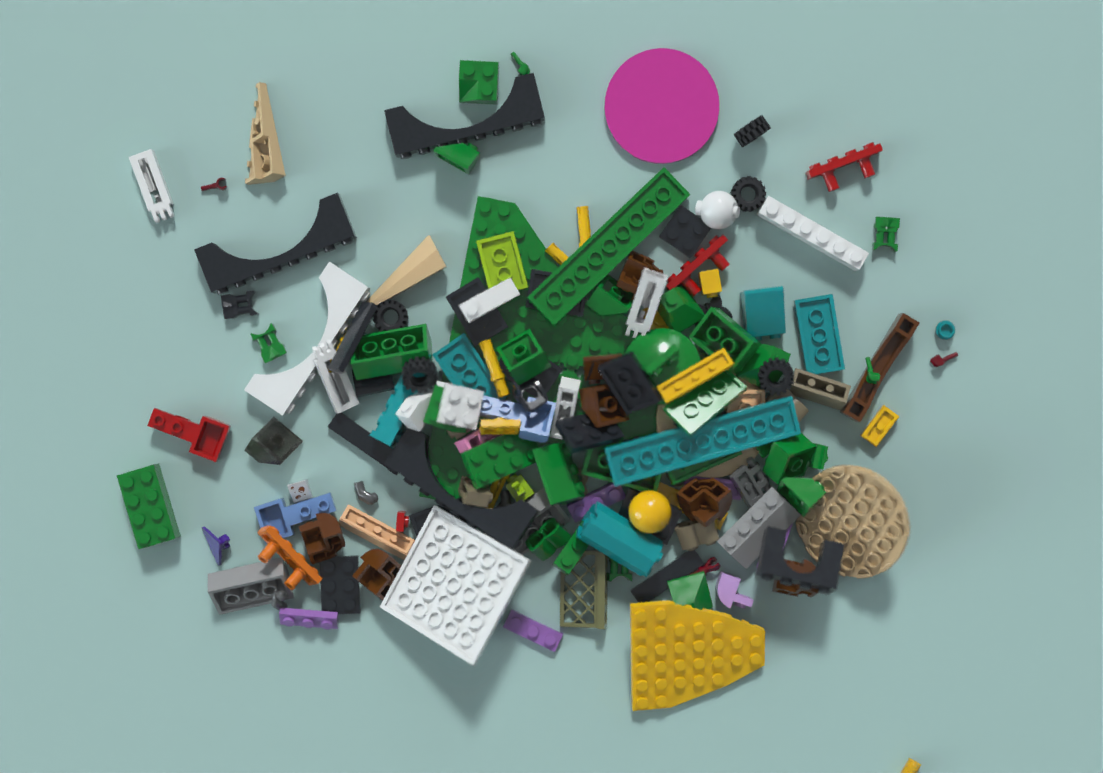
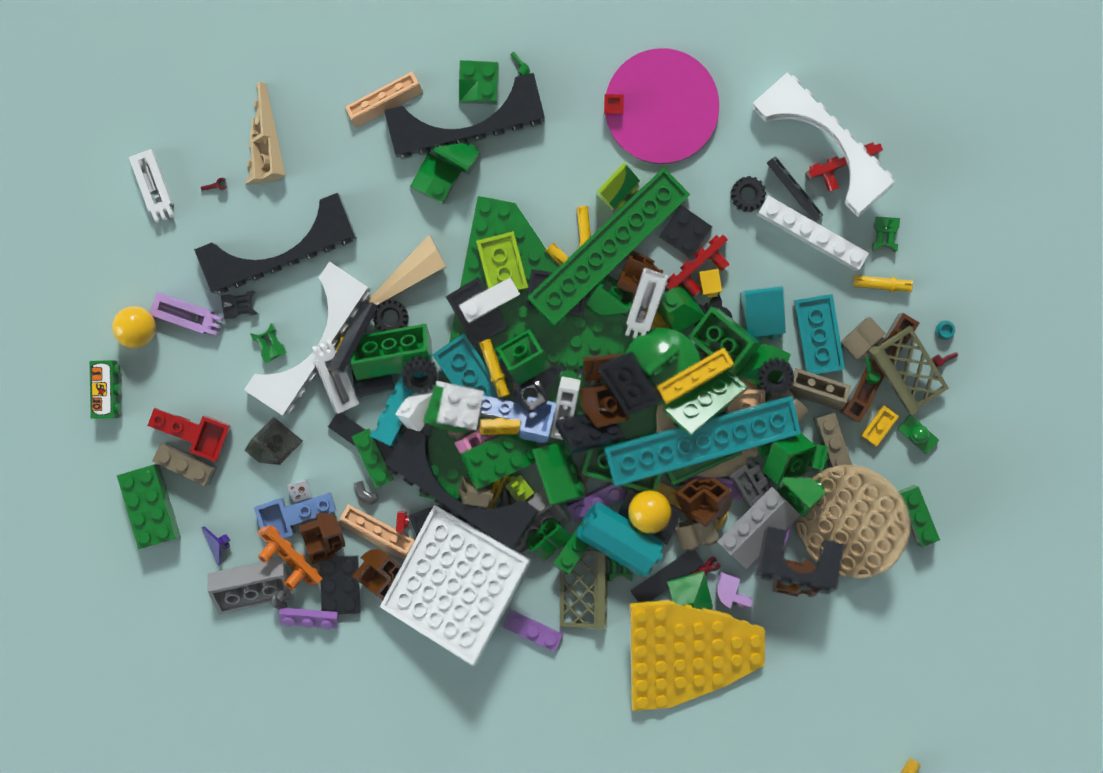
(104, 389): none -> brick
(133, 327): none -> yellow piece
(180, 313): none -> lavender hinge
(184, 464): none -> dark tan brick
(372, 458): none -> green plate
(383, 99): none -> light nougat slope
(435, 178): none -> green slope
(613, 104): none -> red plate
(618, 187): none -> lime slope
(718, 210): white brick -> none
(752, 131): black tyre -> none
(790, 101): none -> white arch
(795, 189): none -> black tile
(831, 436): none -> dark tan brick
(862, 338): none -> dark tan brick
(883, 283): none -> yellow pin
(898, 383): none -> olive fence
(918, 434): none -> green tile
(919, 516): none -> green brick

